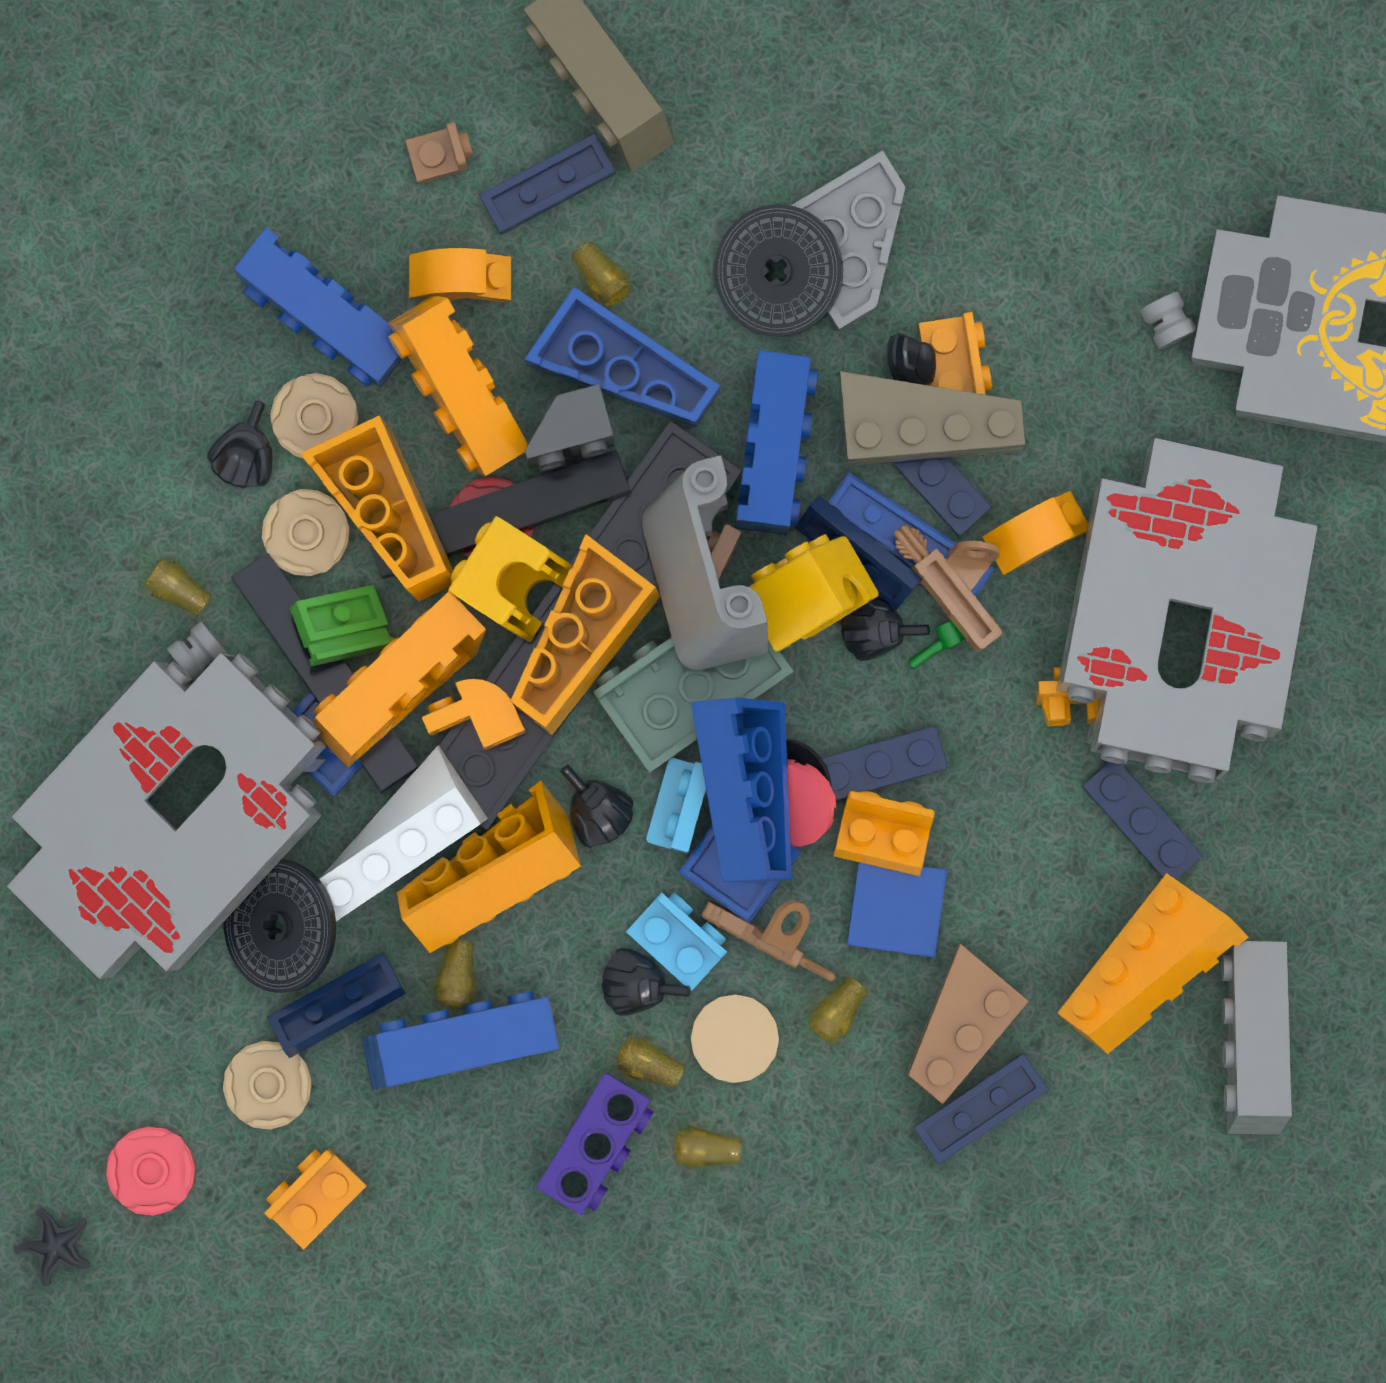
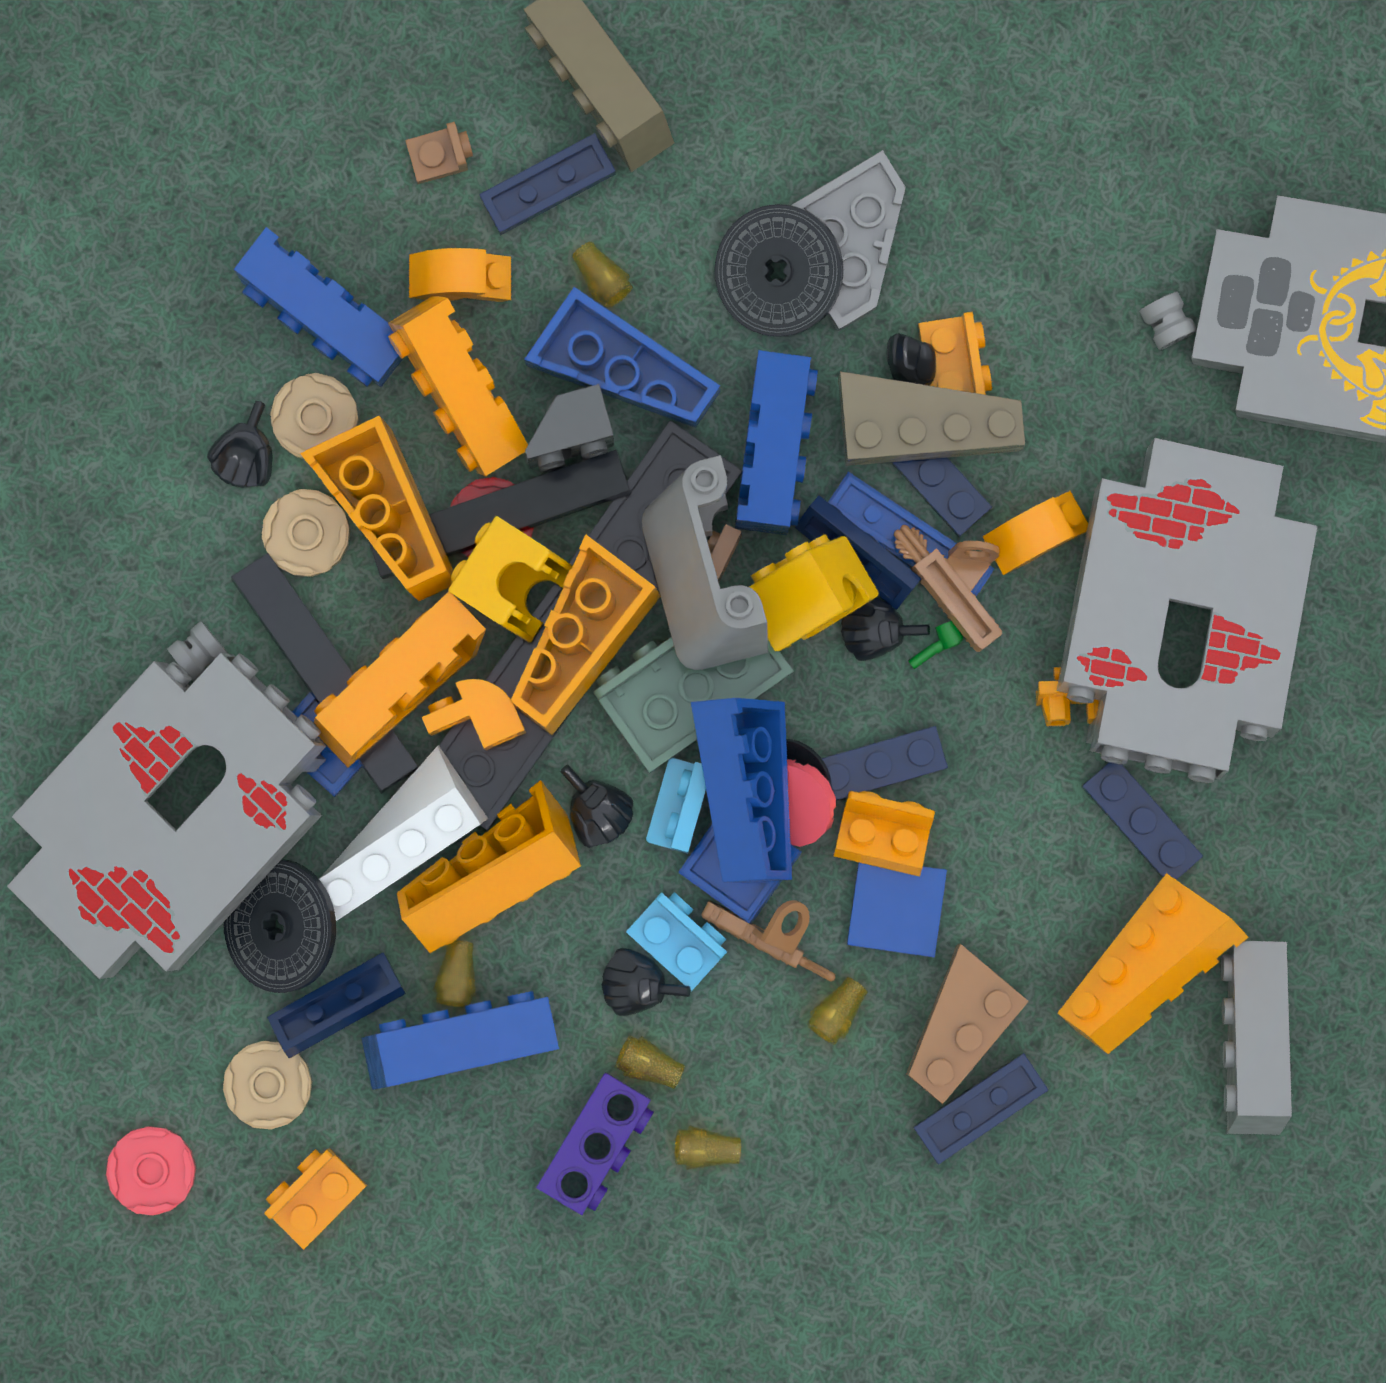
(54, 1246): black animal -> none
(175, 586): clear yellow cone -> none
(341, 624): bright green plate -> none
(734, 1038): tan tile -> none

